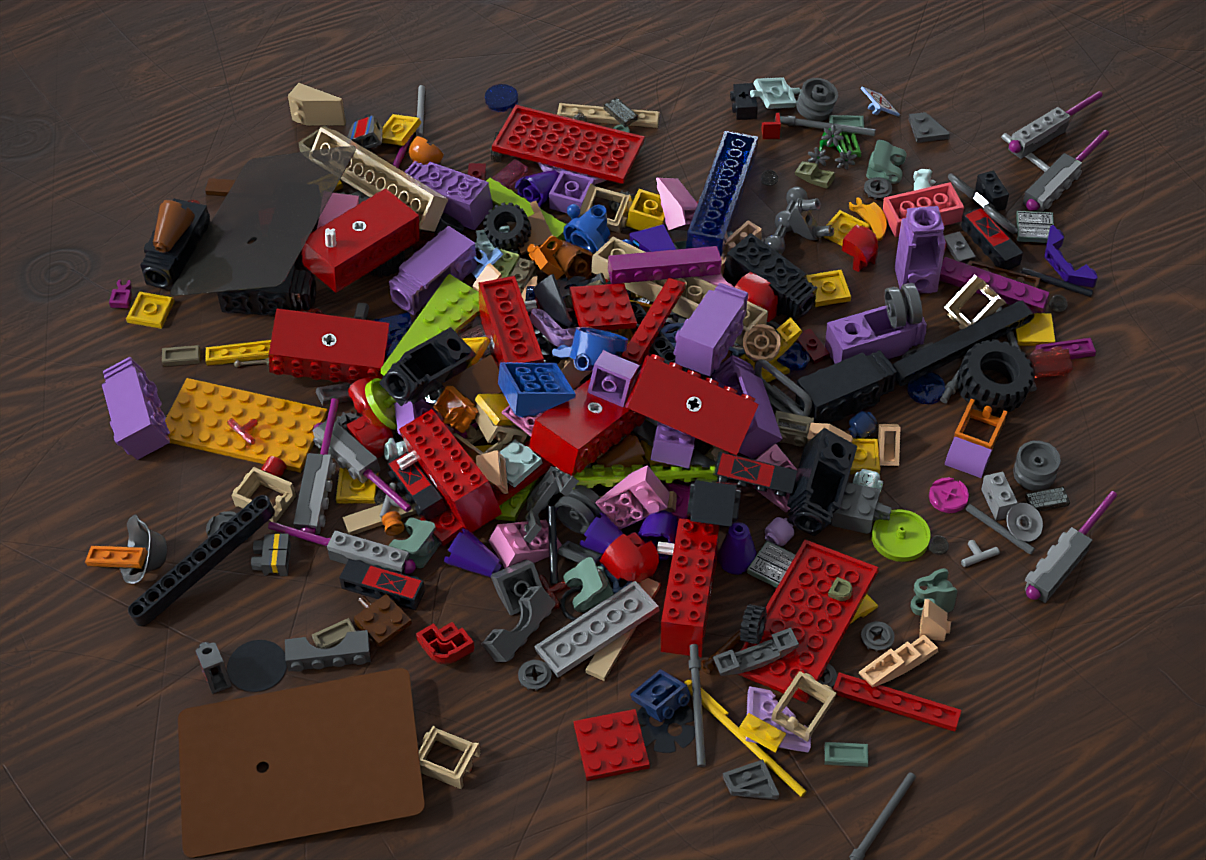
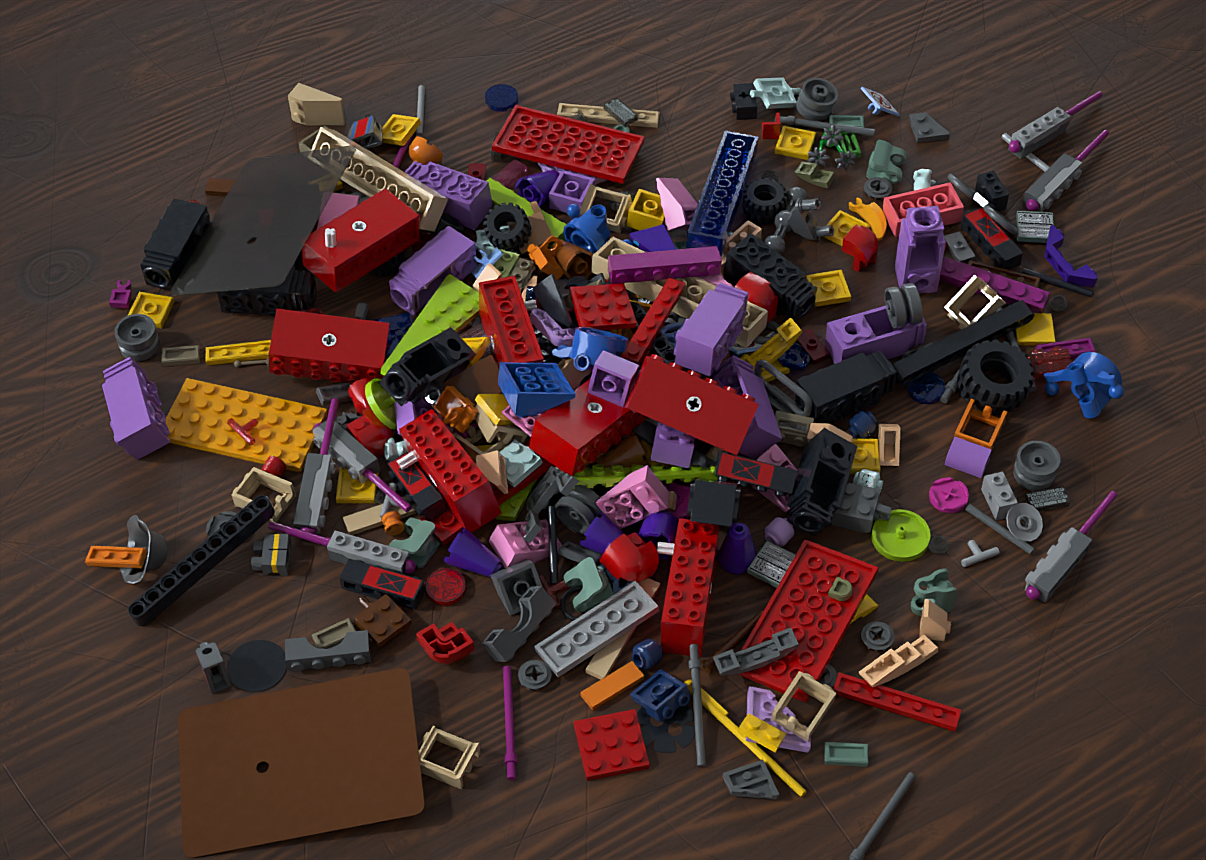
(137, 337): none -> dark grey wheel
(171, 224): dark orange cone -> none
(445, 586): none -> red tile
(510, 757): none -> magenta bar
(612, 685): none -> orange tile
(647, 654): none -> dark blue head
(753, 624): black tyre -> none
(761, 343): light nougat cylinder -> none
(764, 200): none -> black tyre
(795, 142): none -> yellow tile
(1093, 381): none -> blue piece

